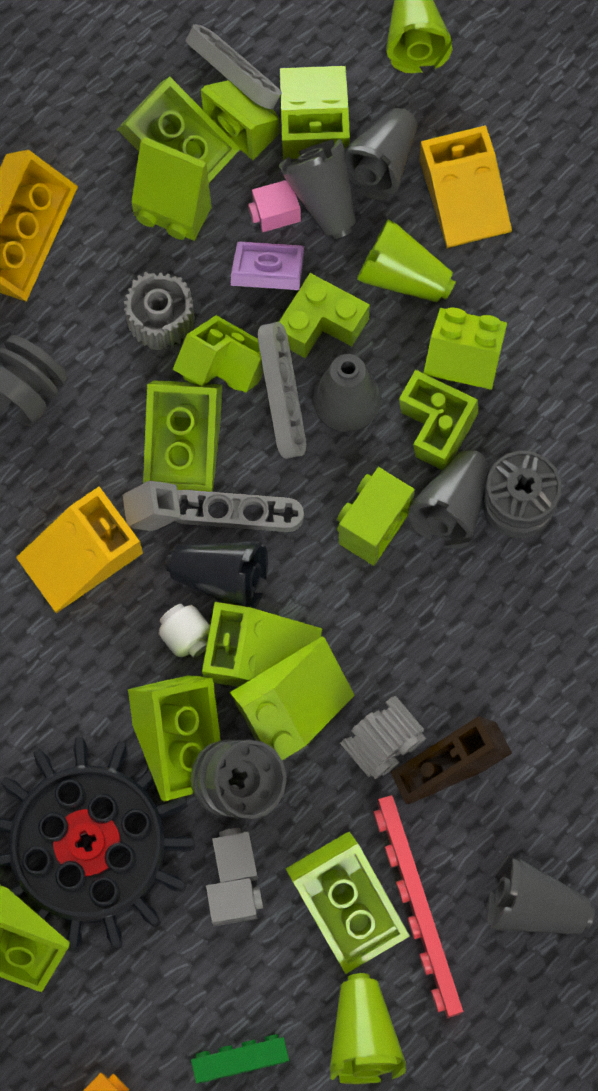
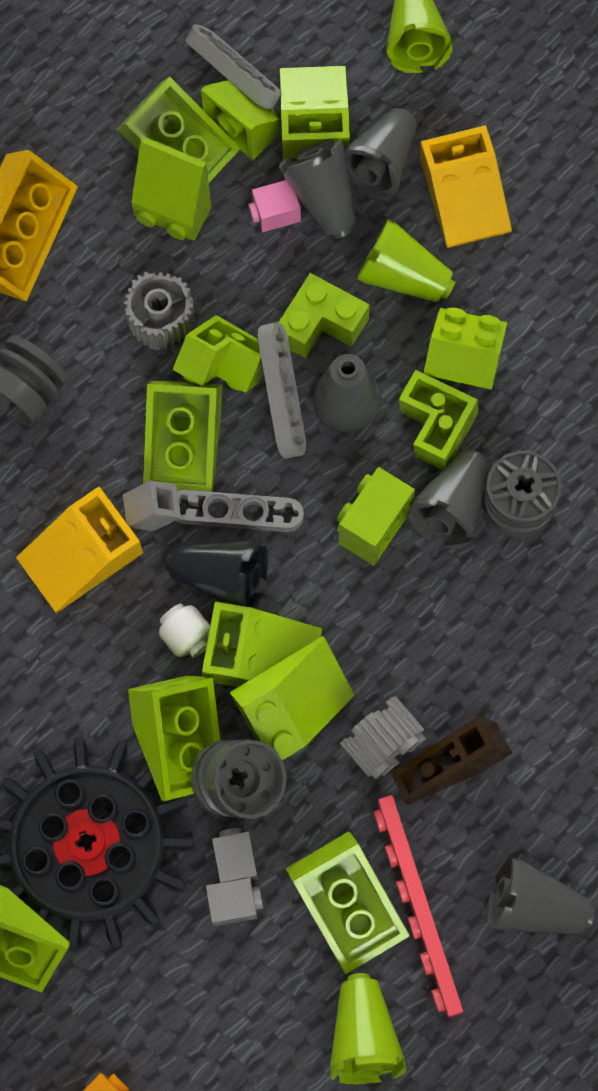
(239, 1060): green piece -> none
(267, 265): lavender tile -> none

